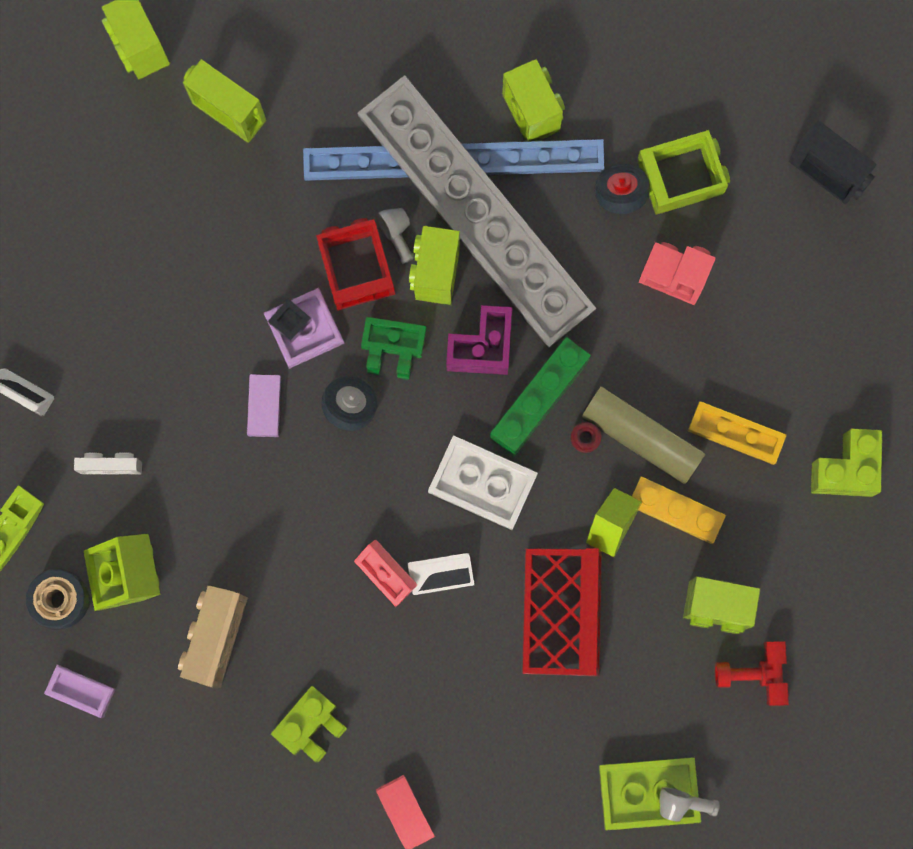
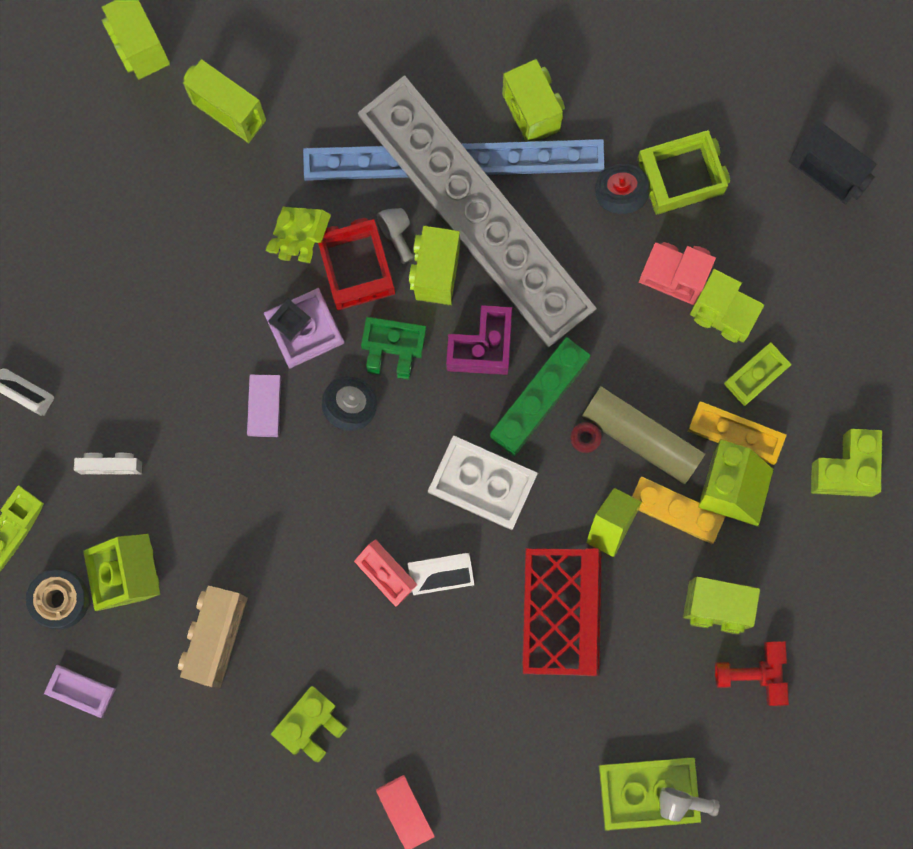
(297, 231): none -> lime plate
(726, 308): none -> lime brick
(736, 483): none -> lime slope
(757, 374): none -> lime plate

